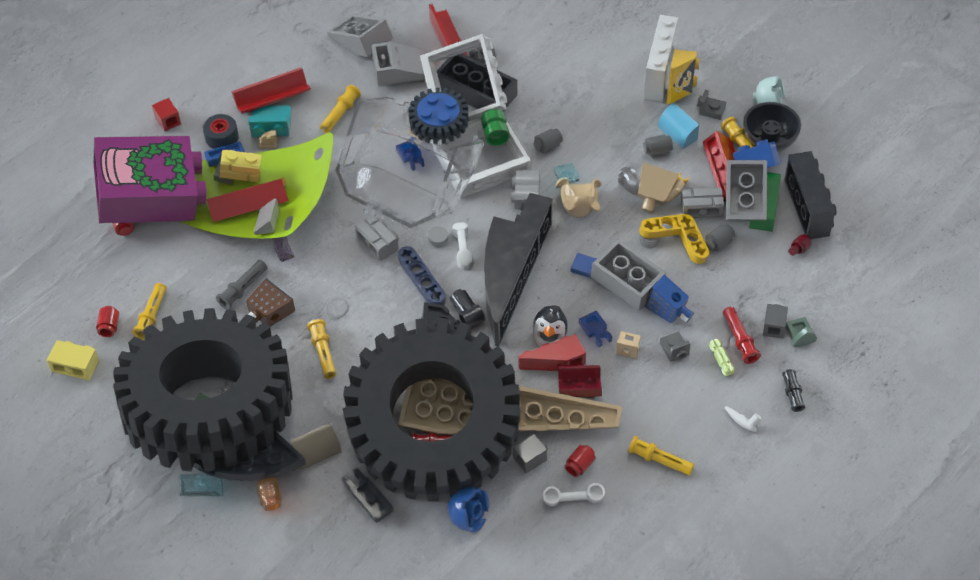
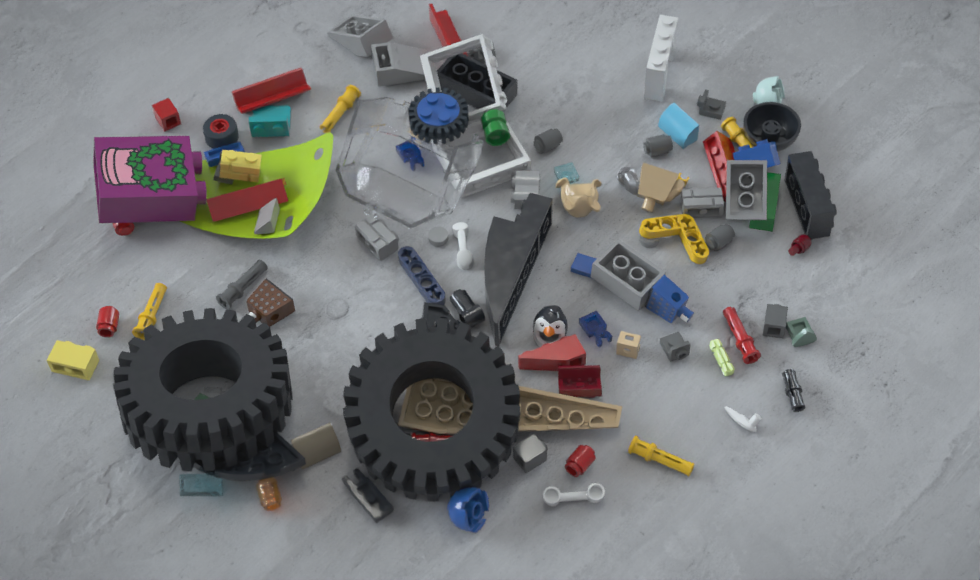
(268, 140): tan tile -> none
(282, 248): clear purple slope -> none
(320, 341): yellow pin -> none
(682, 74): yellow slope -> none

